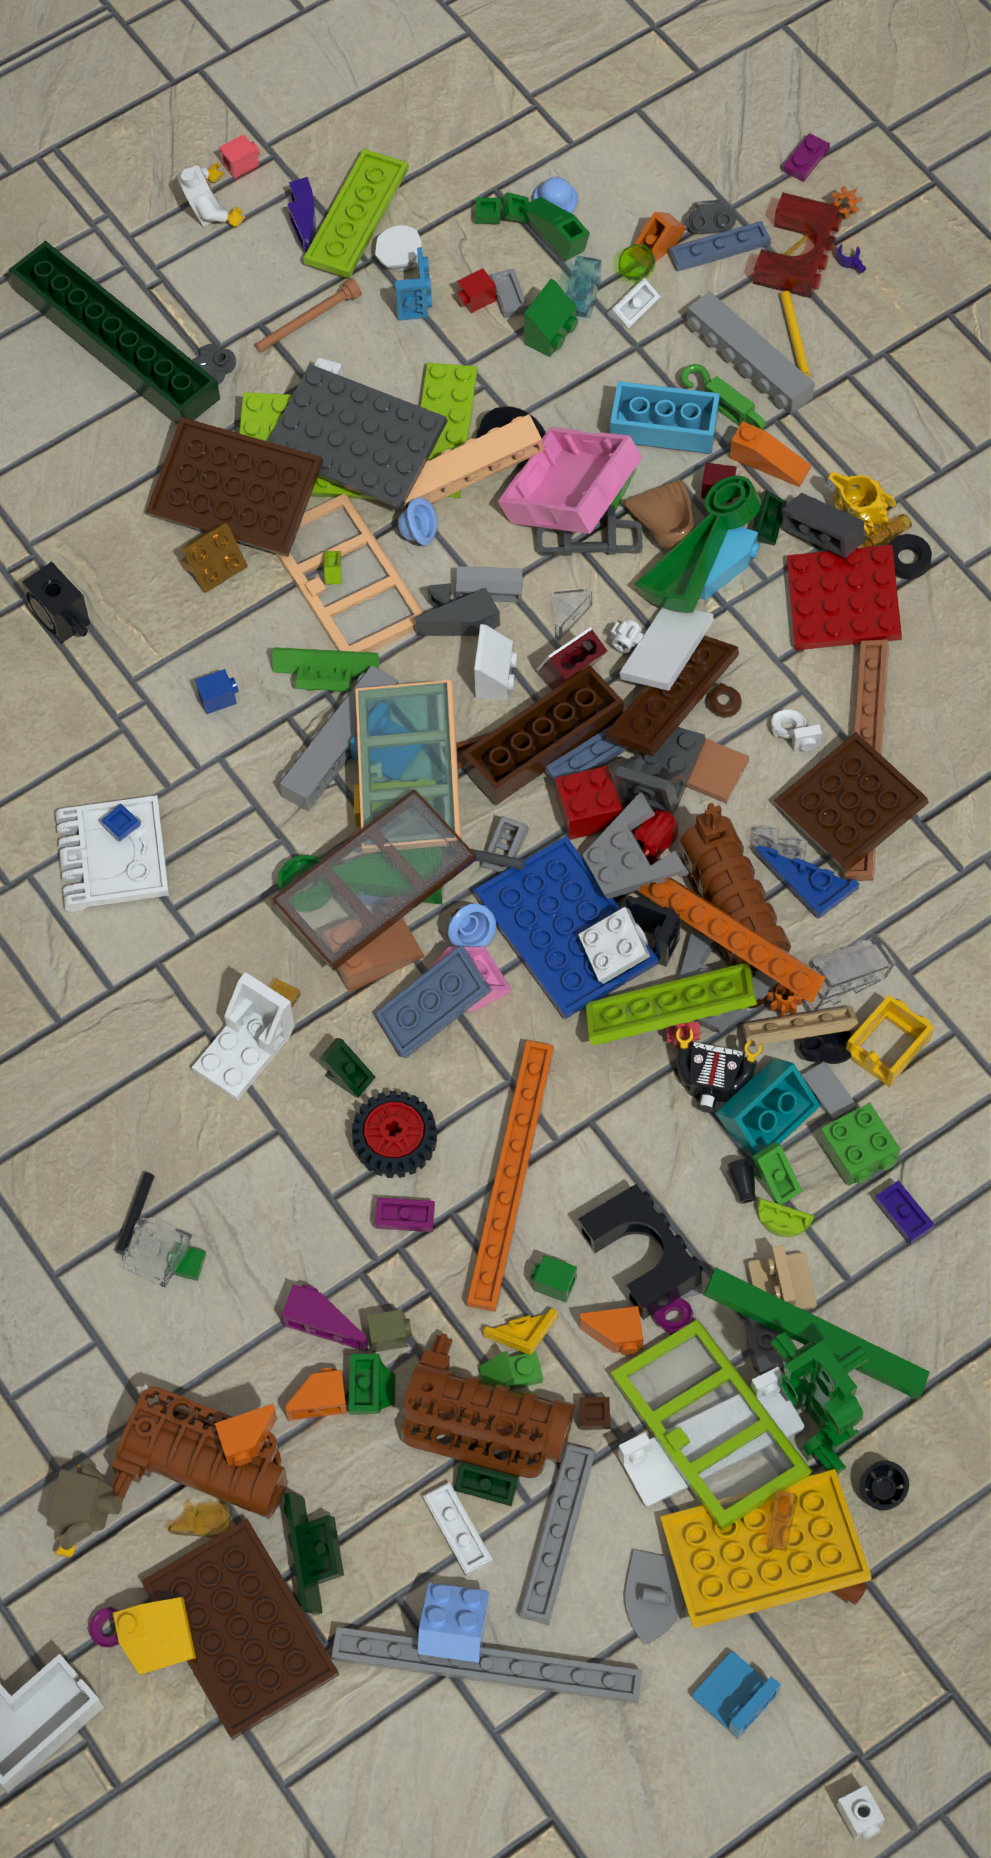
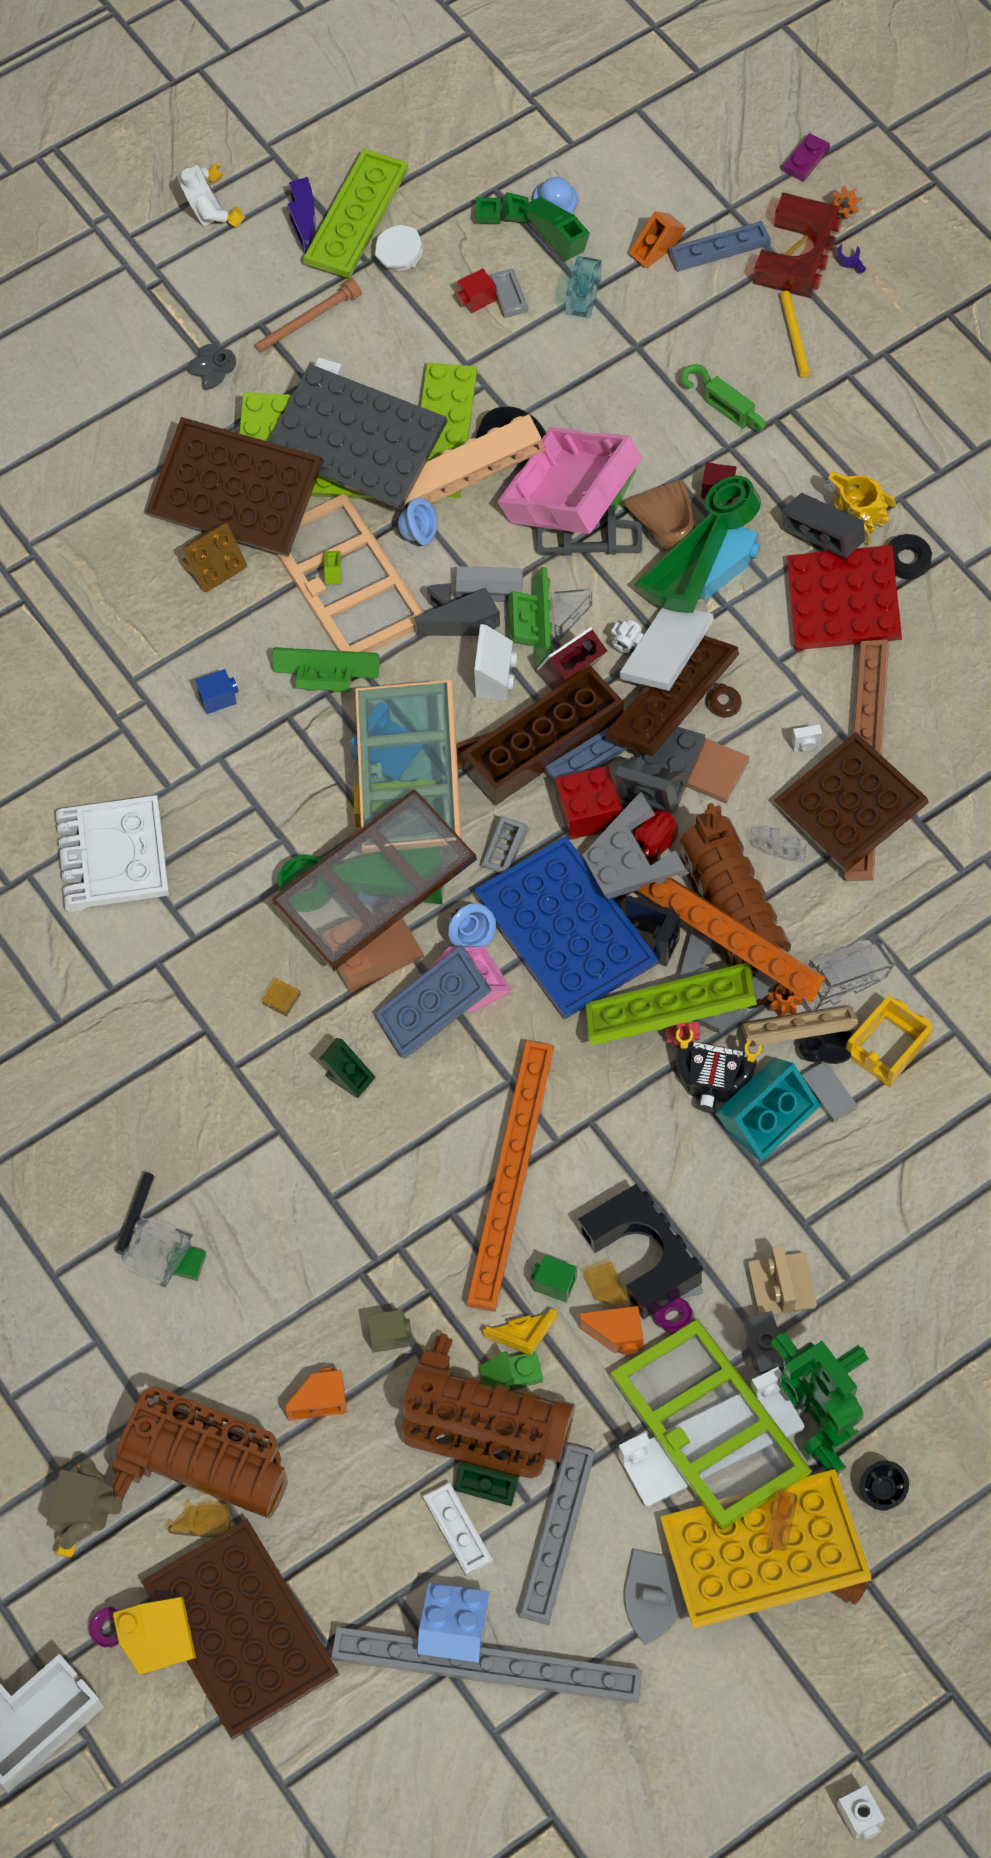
(56, 603): black piece -> none
(114, 334): dark green brick -> none
(120, 822): blue tile -> none
(239, 156): coral brick -> none
(245, 1434): orange slope -> none
(254, 1032): white bracket -> none
(314, 1551): dark green bracket -> none
(316, 1315): magenta slope -> none
(328, 748): light grey brick -> none
(369, 1385): green slope -> none
(405, 1214): magenta plate -> none
(408, 1148): wheel -> none
(414, 295): dark azure bracket -> none
(500, 860): dark grey bar -> none
(530, 617): none -> bright green bracket
(549, 319): green slope -> none
(594, 1413): reddish brown plate -> none
(606, 1286): none -> clear yellow slope
(614, 945): white plate -> none
(634, 304): white slope -> none
(637, 262): clear neon green hair -> none
(665, 416): medium azure brick -> none
(711, 217): dark grey bracket -> none
(736, 1694): dark azure bracket -> none
(743, 1179): black cone -> none
(750, 353): light grey brick -> none
(767, 454): orange slope -> none
(768, 519): dark green slope -> none
(776, 1174): bright green slope -> none
(782, 1219): lime tile -> none
(785, 716): white piece -> none
(809, 1328): green tile -> none
(812, 885): blue wing -> none
(859, 1144): bright green brick -> none
(888, 531): clear yellow pin -> none
(904, 1212): dark purple plate -> none

